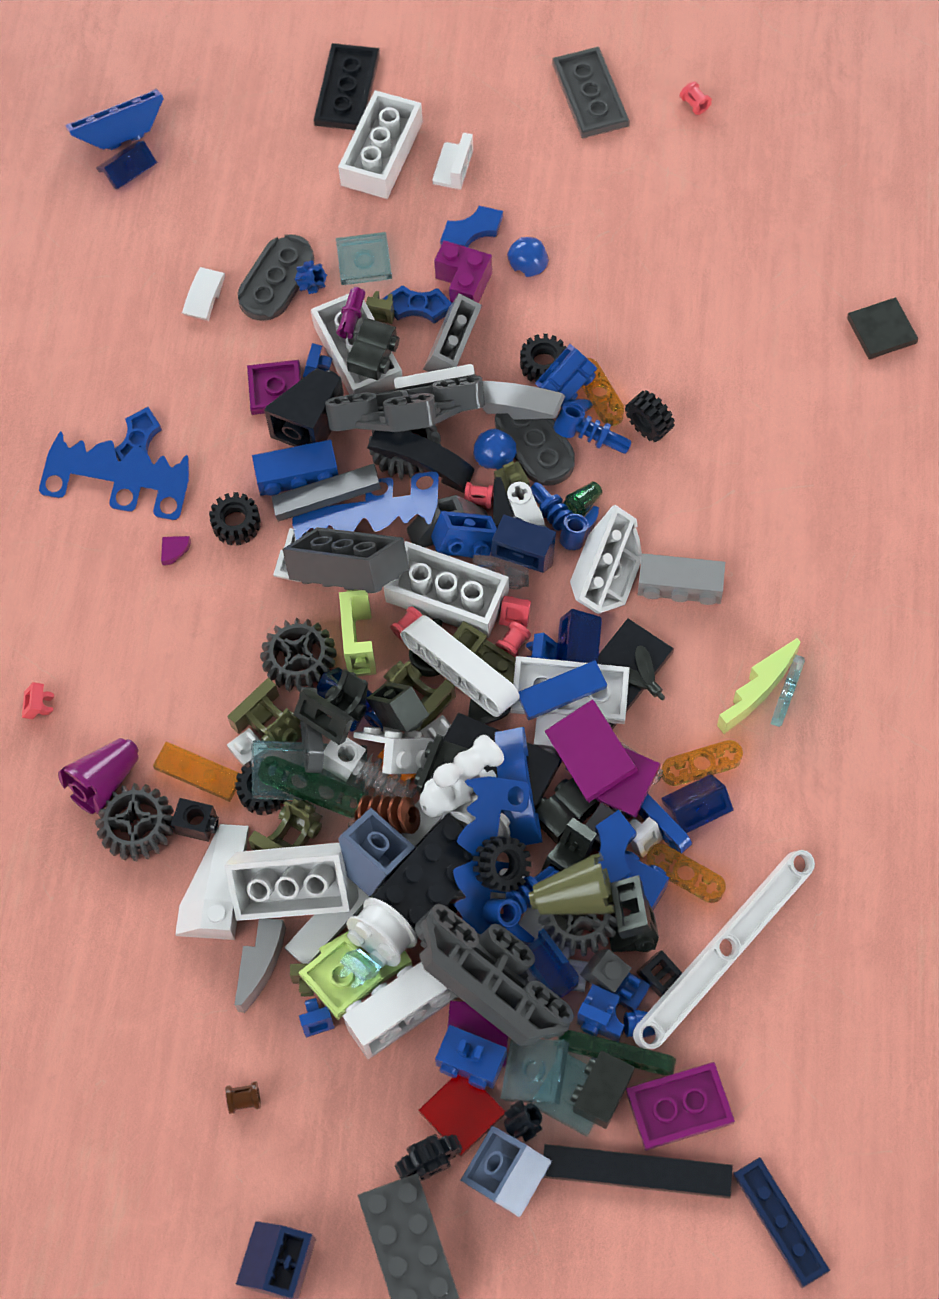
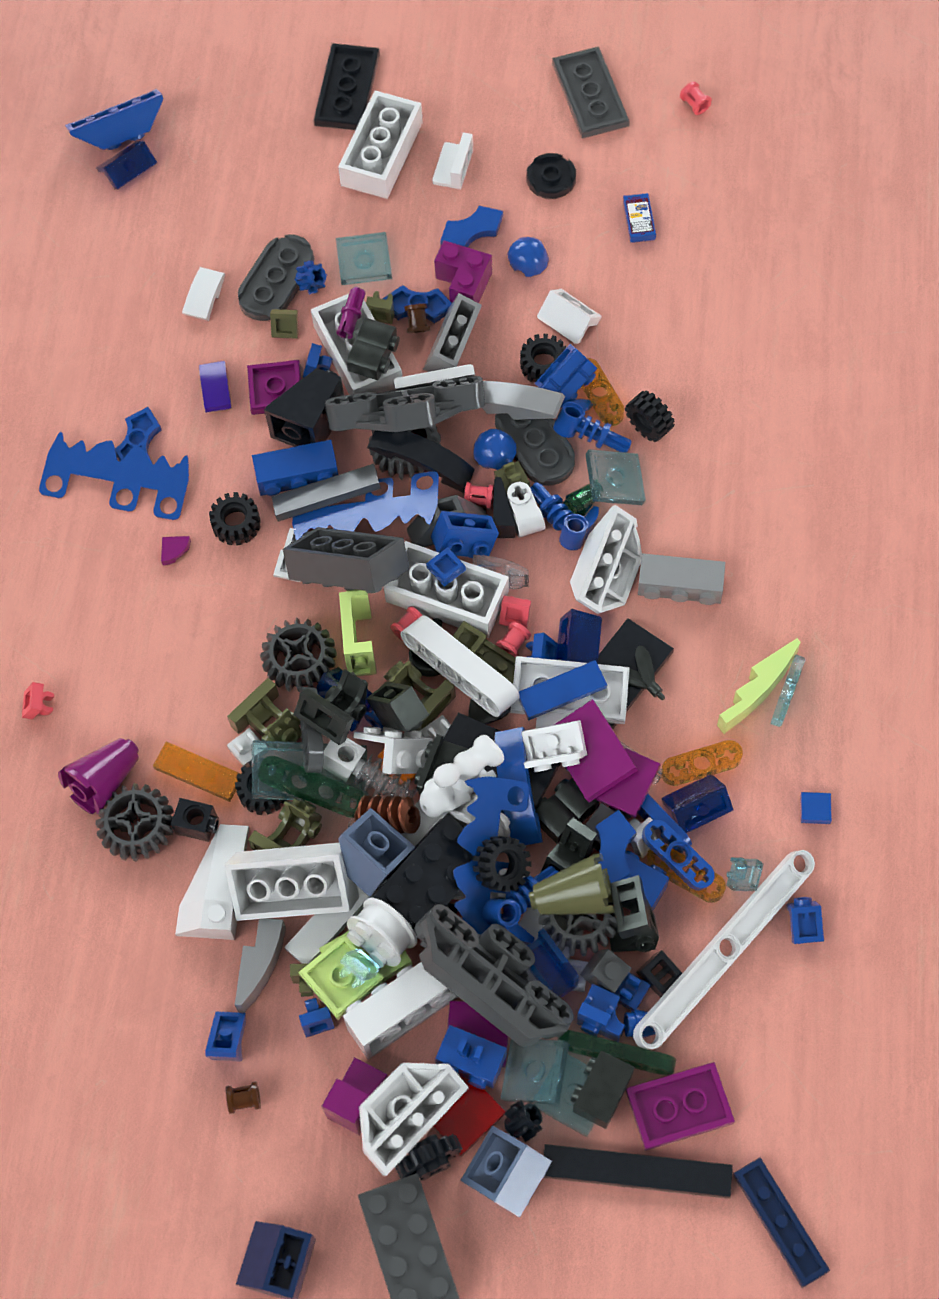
(215, 386): none -> dark purple slope
(226, 1036): none -> blue slope
(284, 323): none -> olive tile
(347, 1095): none -> magenta brick
(406, 1110): none -> white wedge
(417, 318): none -> reddish brown bush
(446, 566): none -> blue tile
(524, 543): dark blue slope -> none
(551, 176): none -> black tile
(554, 745): none -> white bracket
(567, 315): none -> white panel
(615, 477): none -> clear light blue tile
(639, 217): none -> tile
(689, 875): none -> blue beam
(744, 874): none -> clear light blue tile
(805, 920): none -> blue bracket
(815, 808): none -> blue tile
(882, 328): pearl dark grey tile -> none

